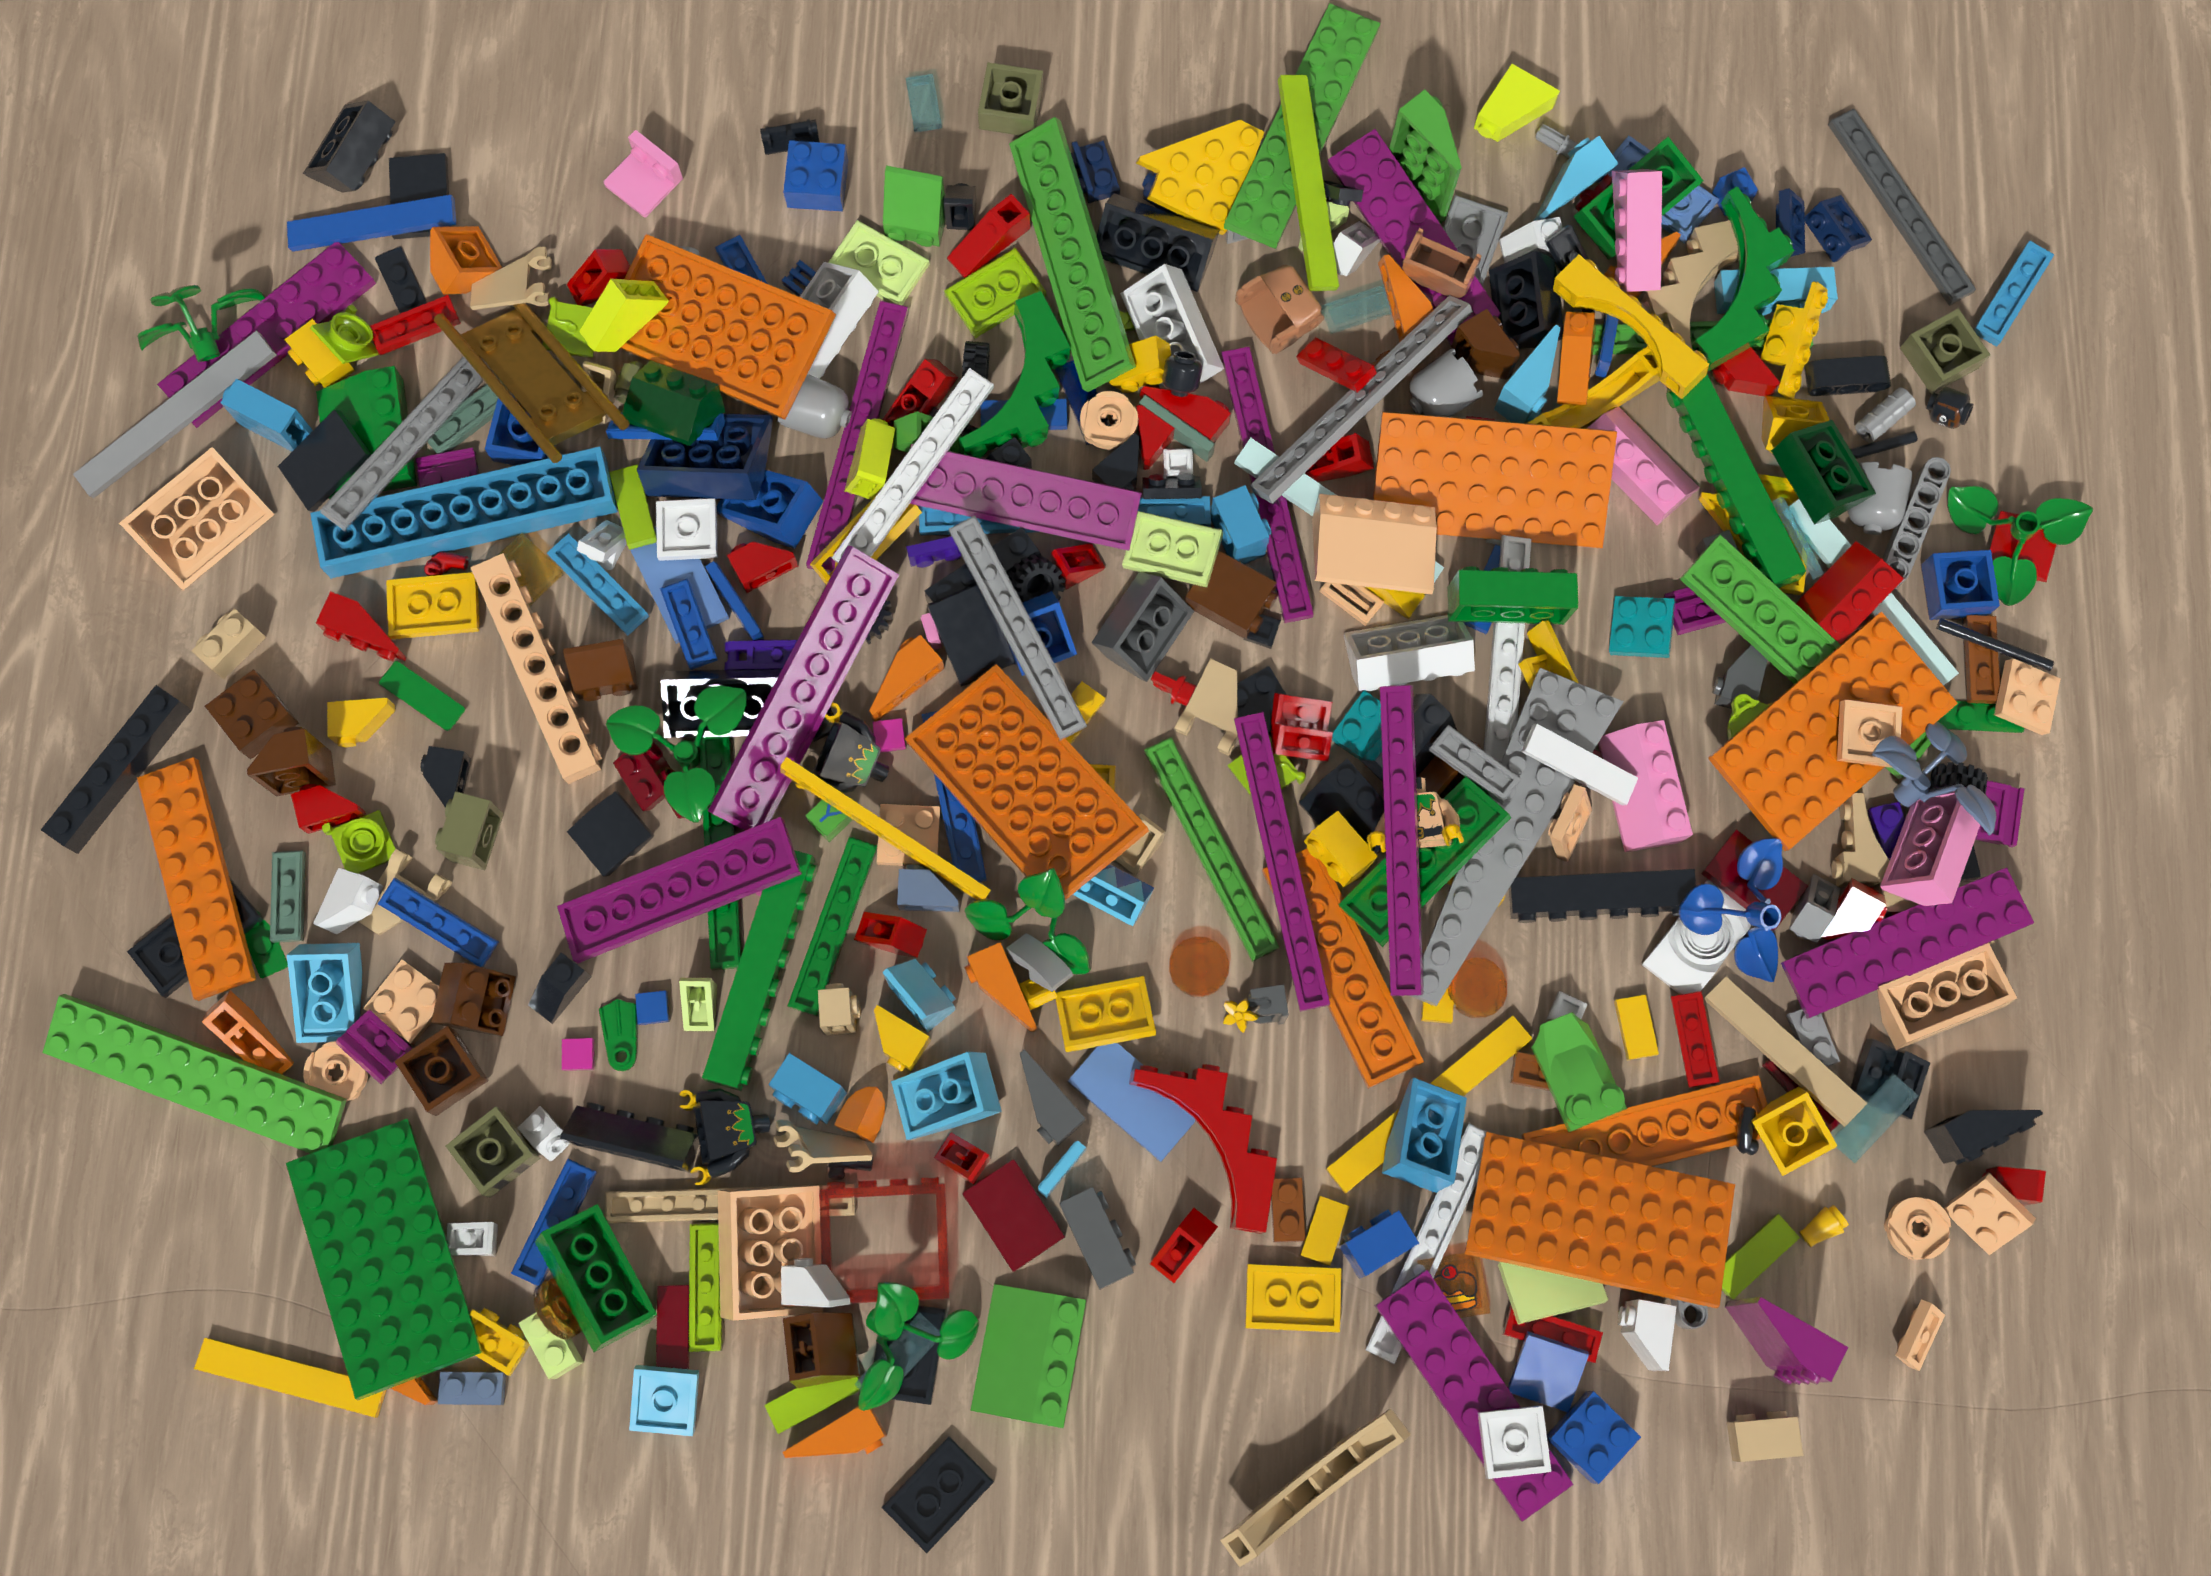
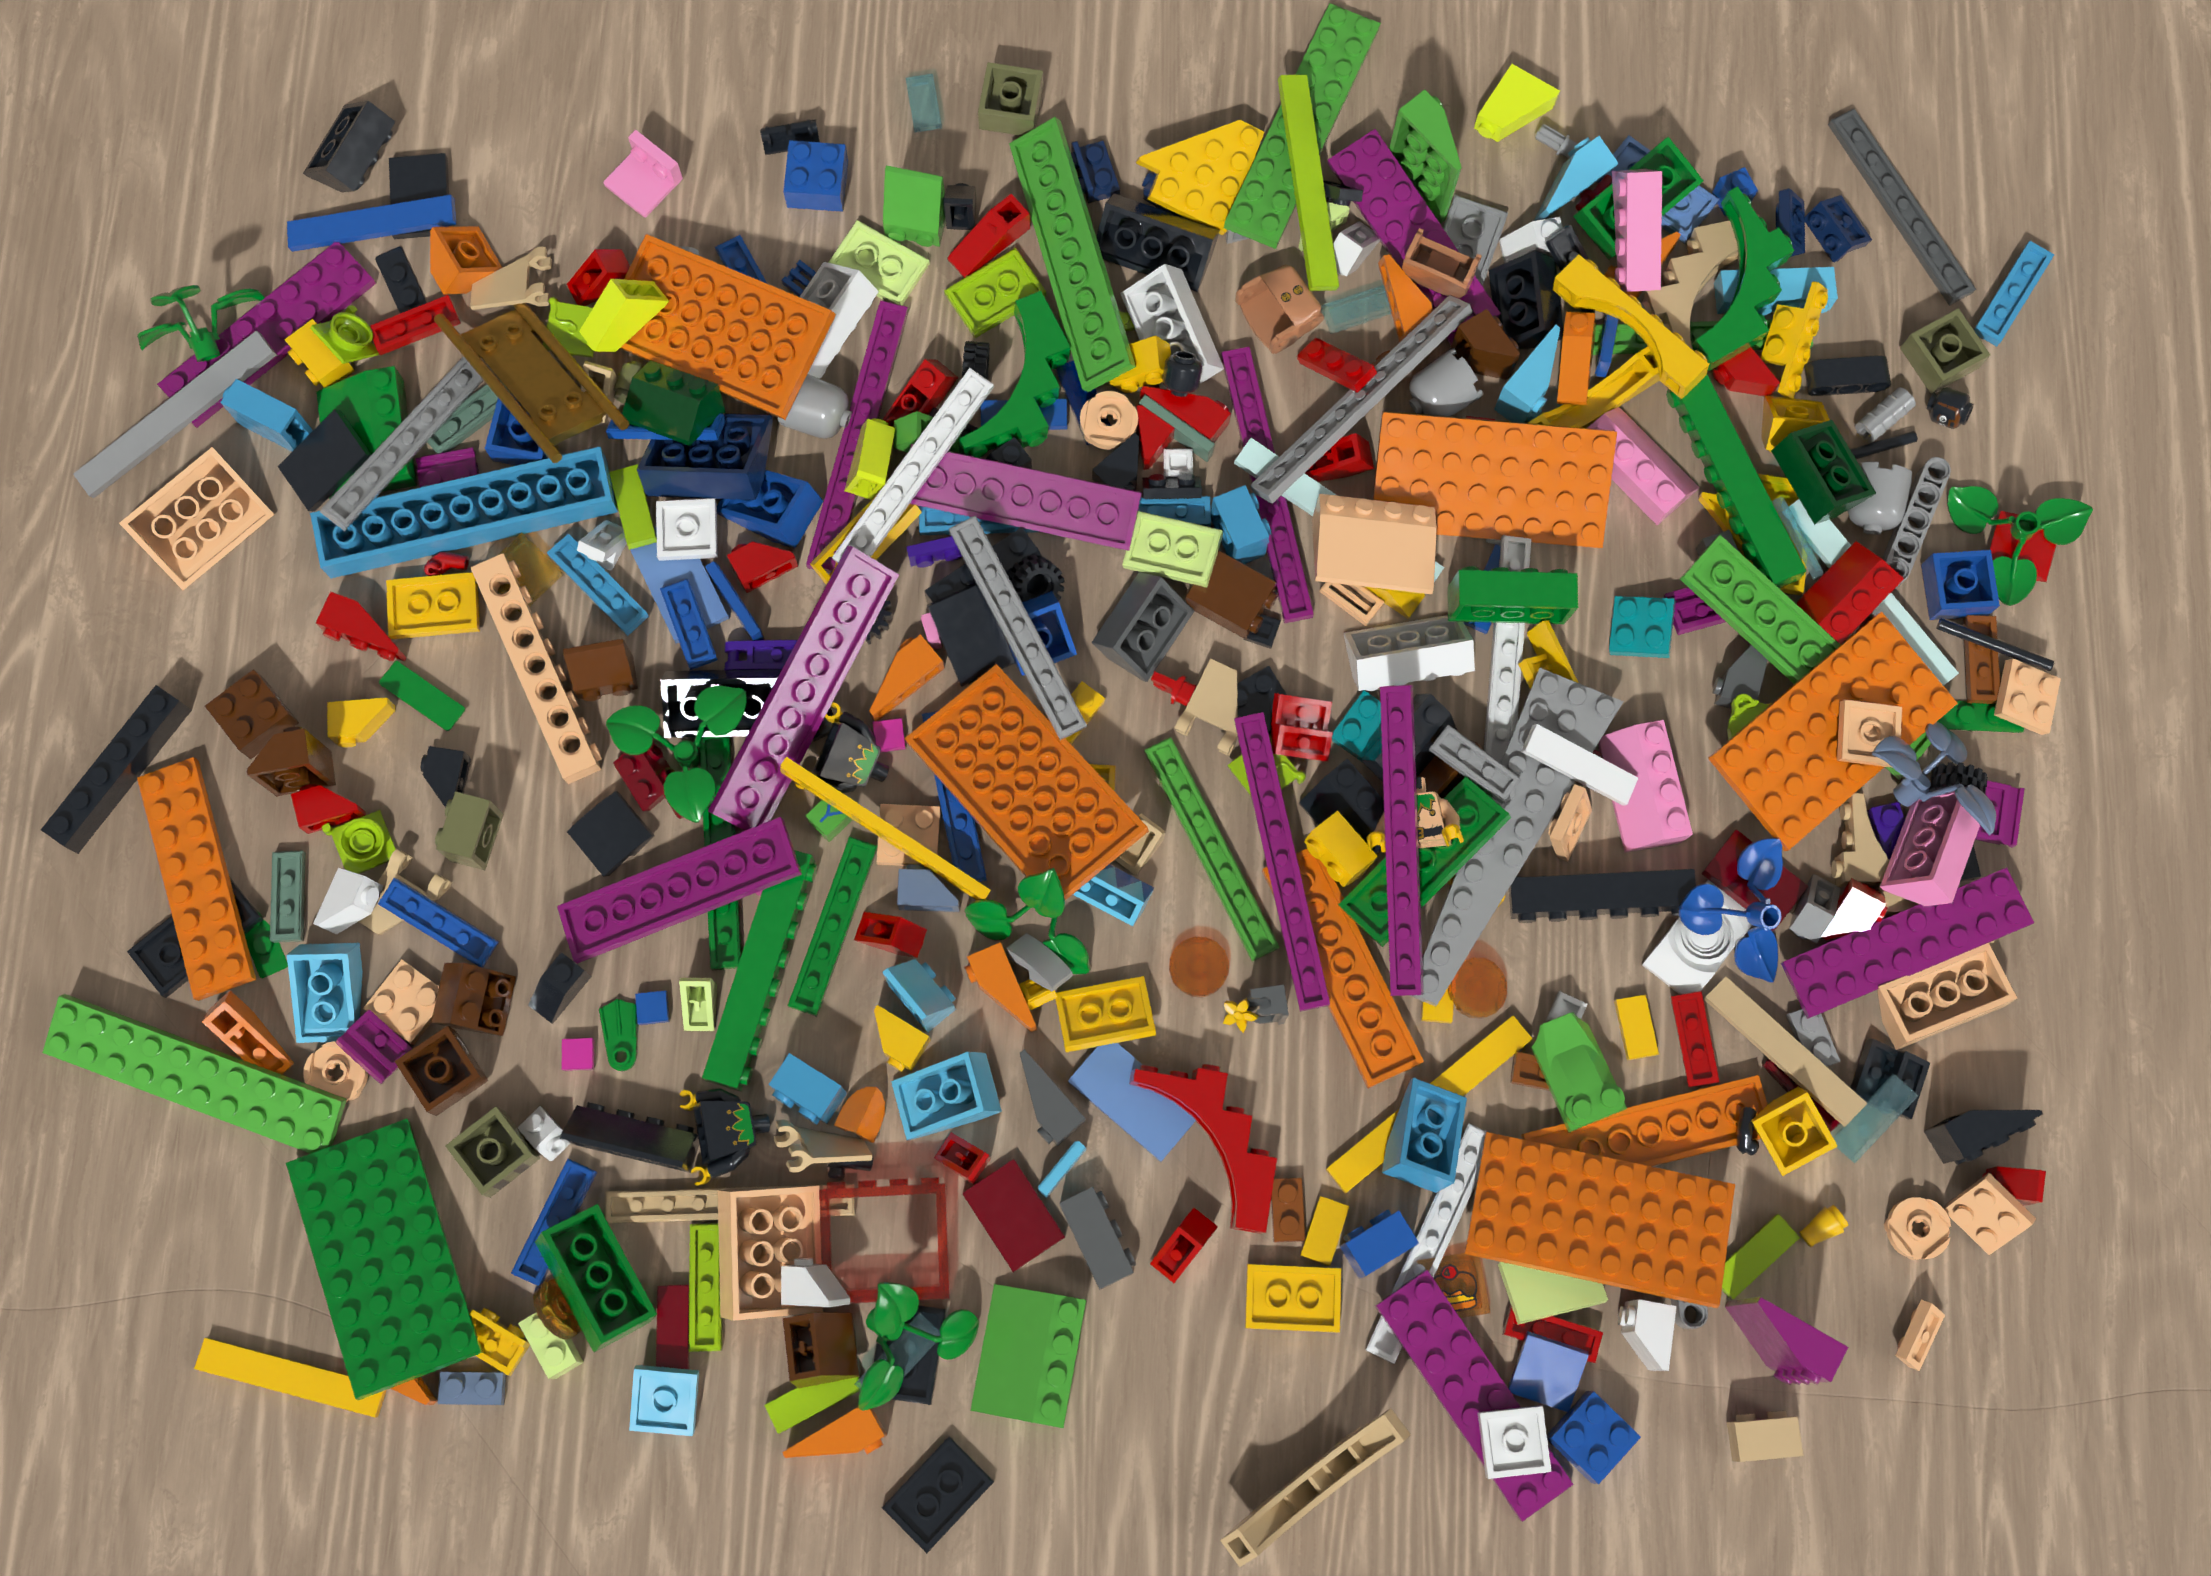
(228, 643): tan brick -> none
(472, 1238): white slope -> none
(838, 1010): tan brick -> none
(1077, 563): red slope -> none

